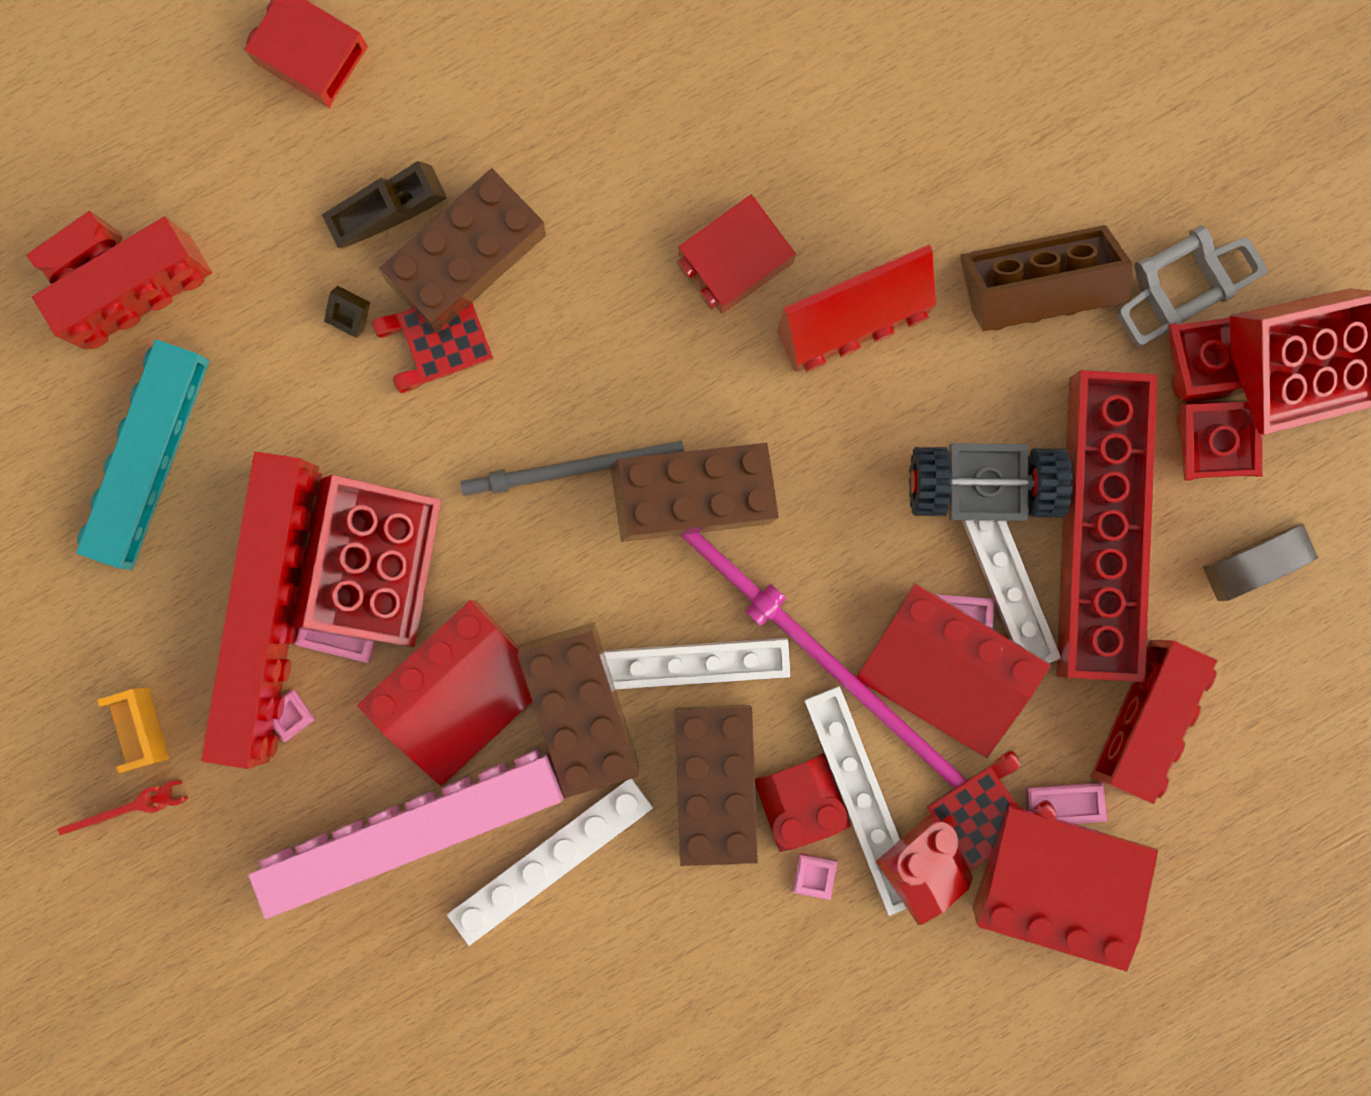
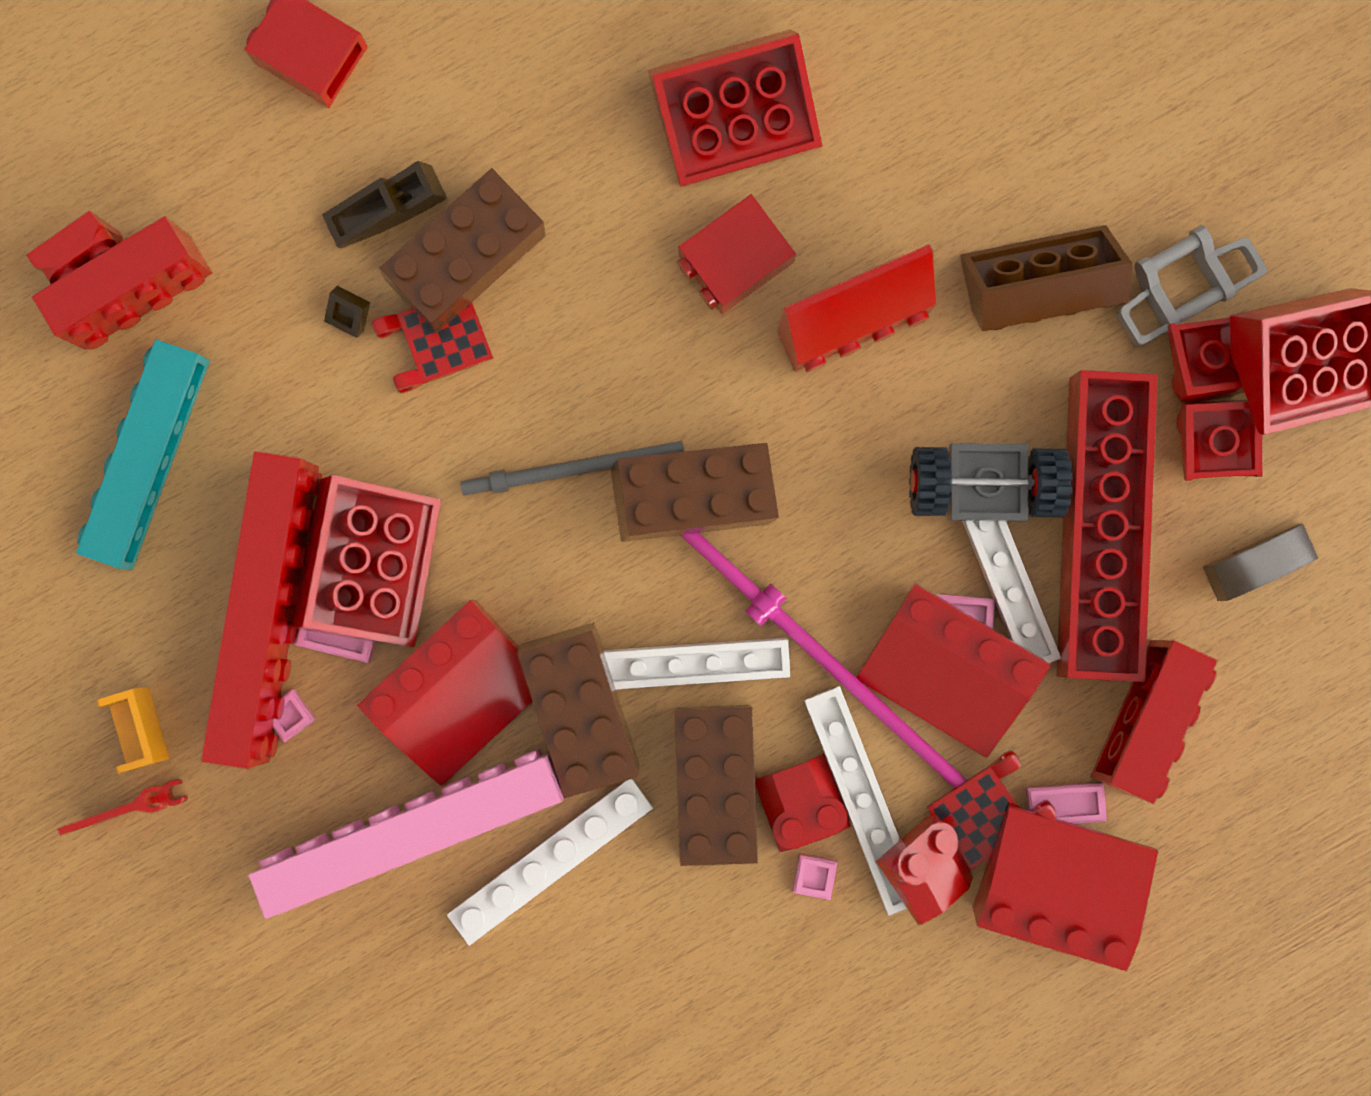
(736, 107): none -> red slope

